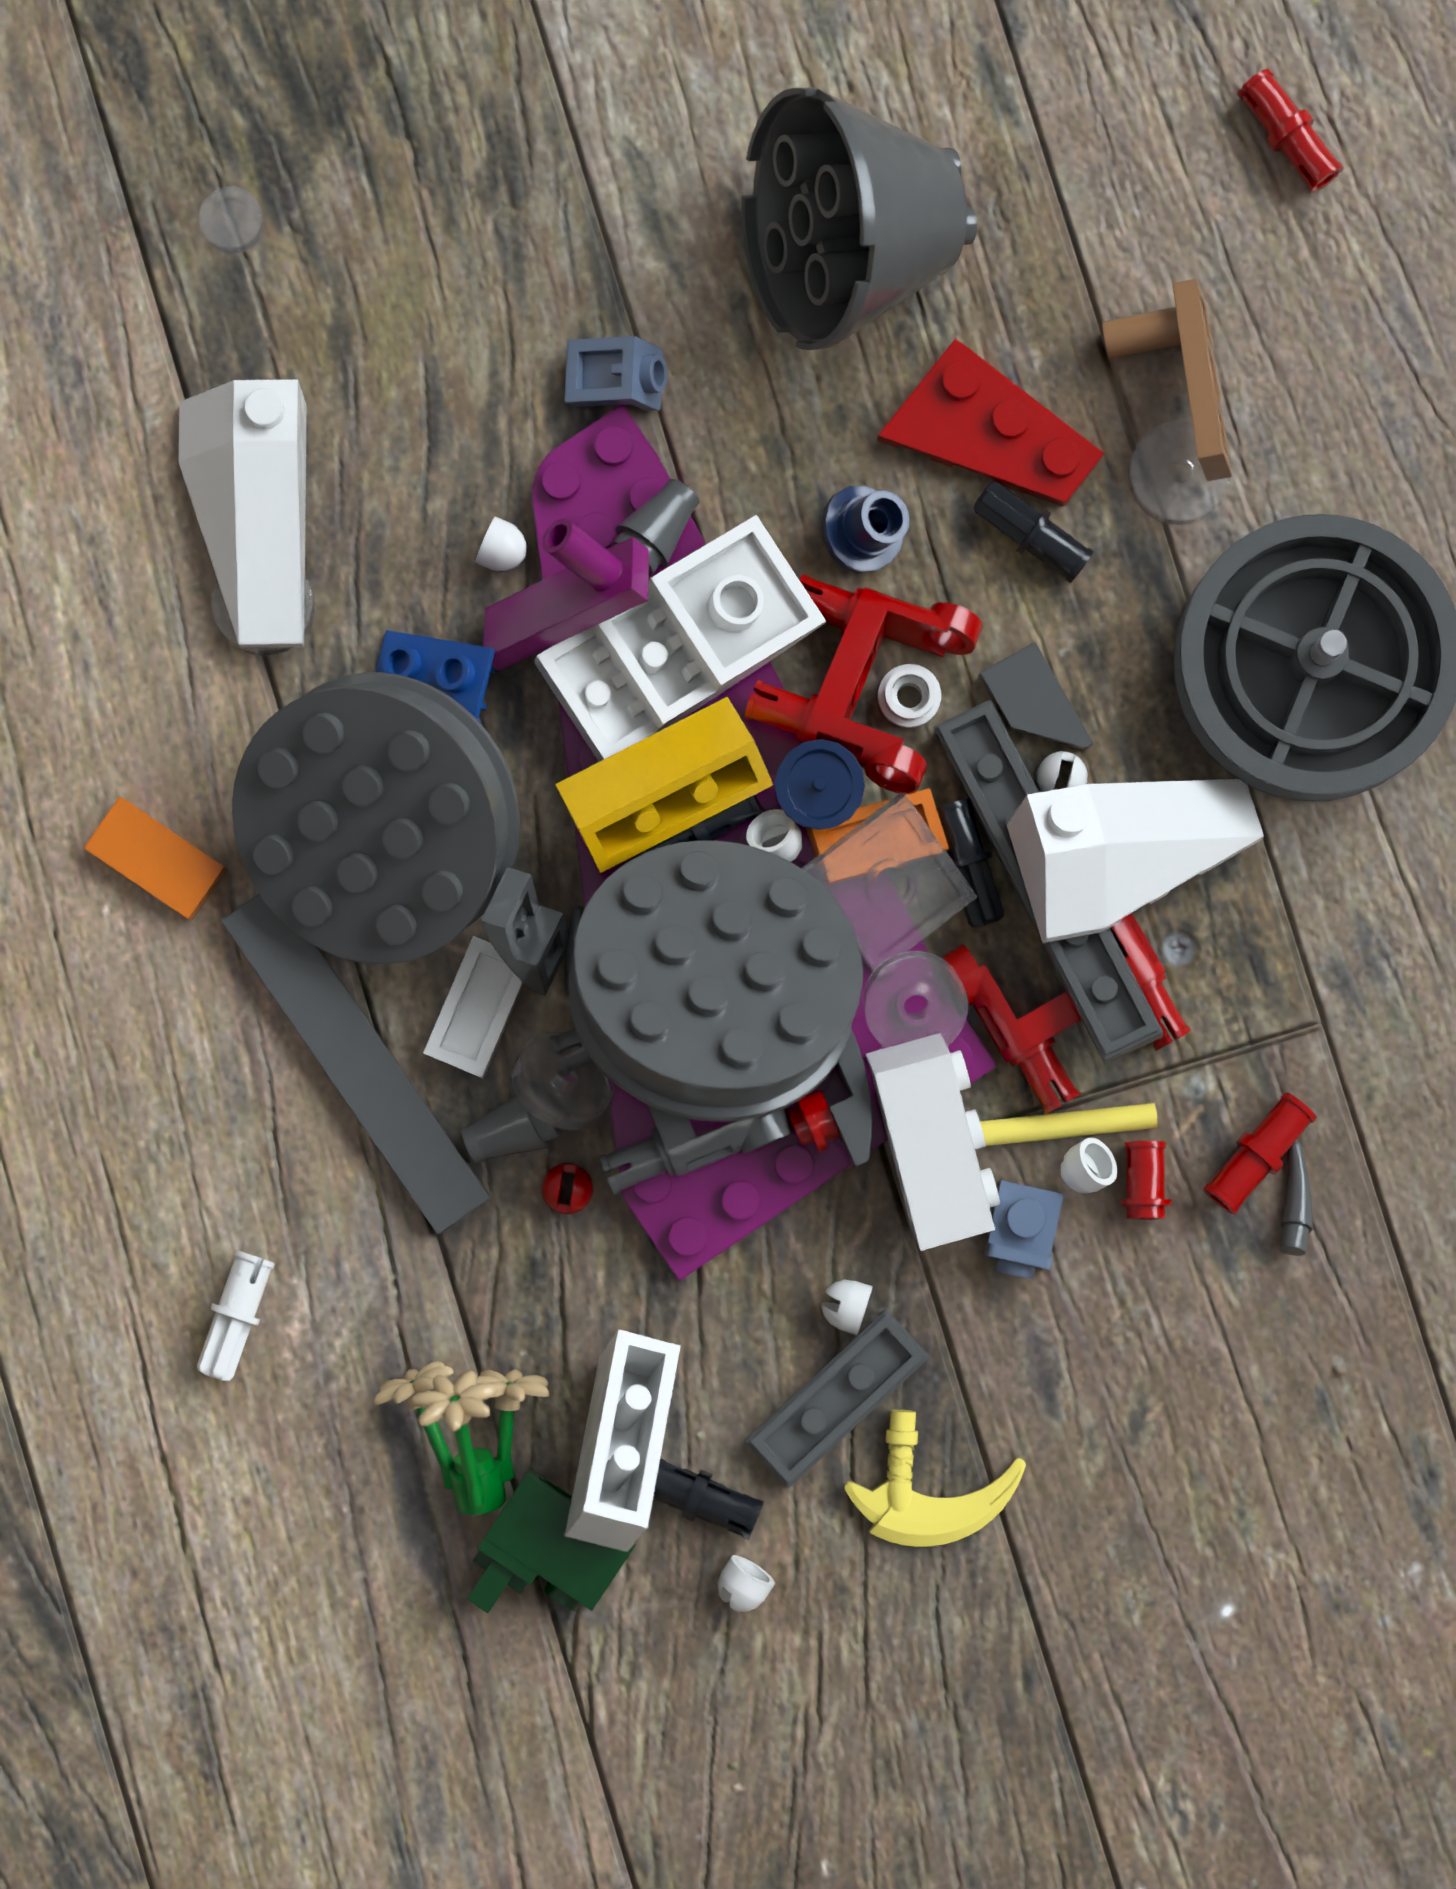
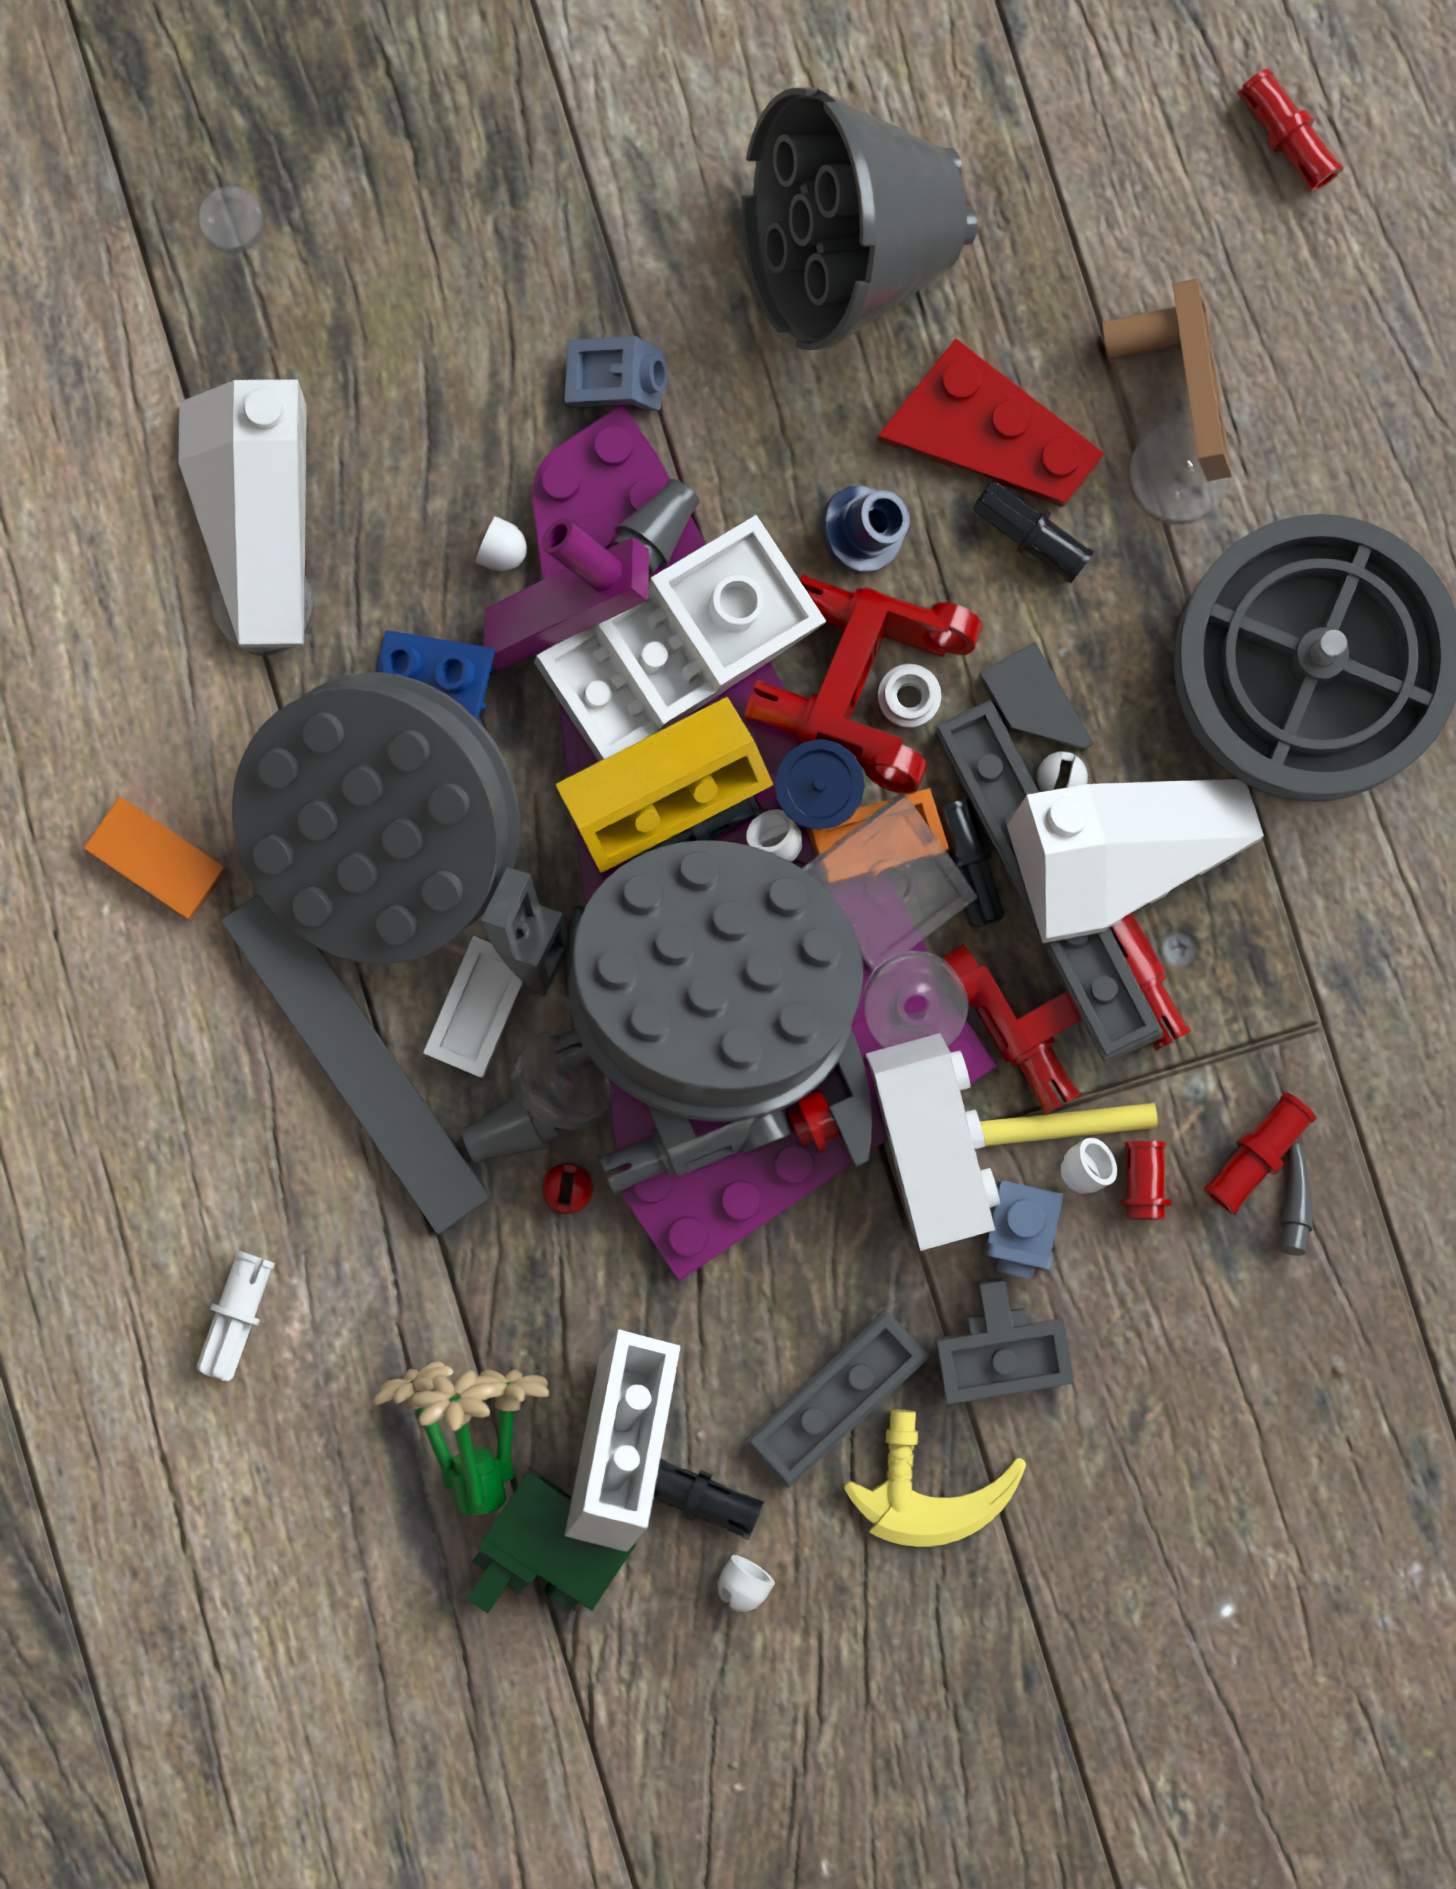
(850, 1312): white hinge -> none
(1003, 1351): none -> dark grey hinge

